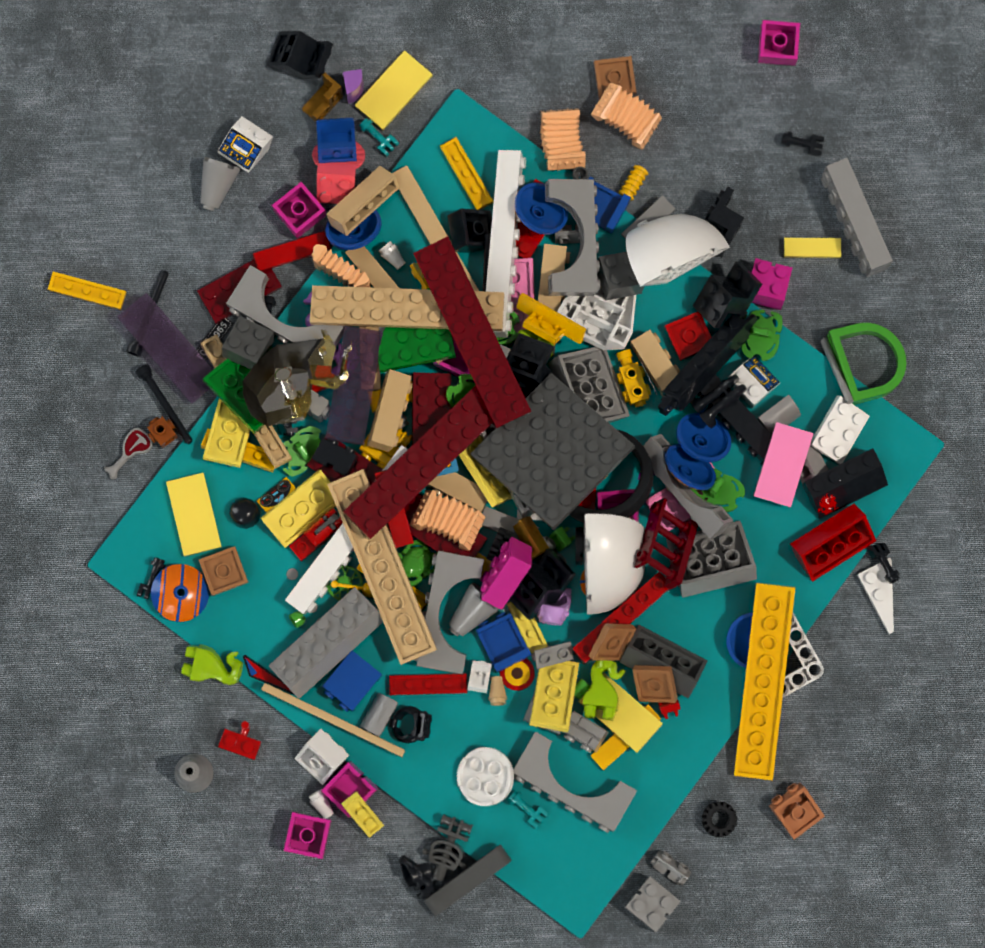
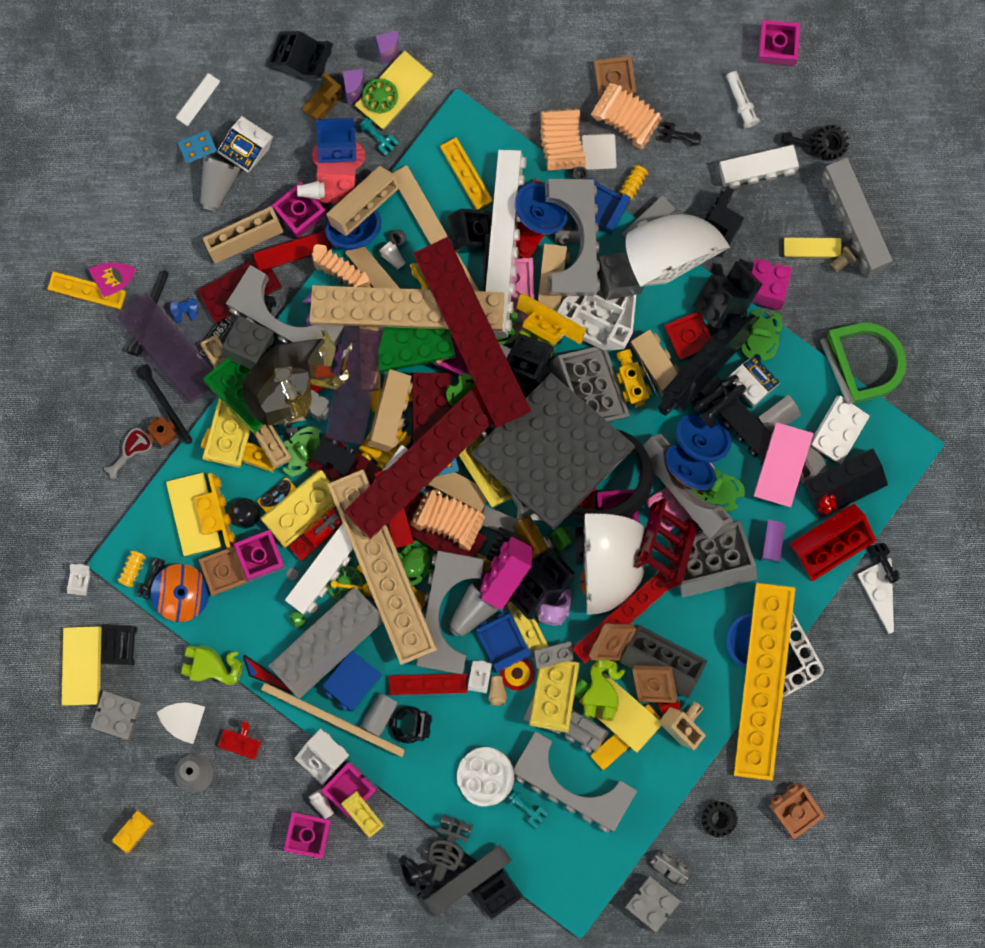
(78, 579): none -> white bracket
(81, 666): none -> light yellow tile
(111, 644): none -> black plate
(112, 277): none -> dark pink sticker
(116, 716): none -> light grey piece
(131, 568): none -> yellow piece
(133, 832): none -> yellow brick
(182, 307): none -> blue piece
(182, 720): none -> white sticker
(197, 99): none -> white sticker
(197, 146): none -> dark azure sticker
(213, 513): none -> yellow bracket
(243, 235): none -> tan brick
(259, 556): none -> dark pink brick
(311, 190): none -> white cone
(380, 95): none -> bright green wheel
(388, 46): none -> medium lavender brick
(393, 237): none -> dark grey hinge
(500, 899): none -> black plate
(599, 151): none -> white sticker
(682, 726): none -> tan brick
(695, 138): none -> black hinge
(745, 107): none -> white pin
(759, 166): none -> white brick
(773, 541): none -> medium lavender brick
(824, 151): none -> black tyre
(843, 260): none -> dark tan bracket

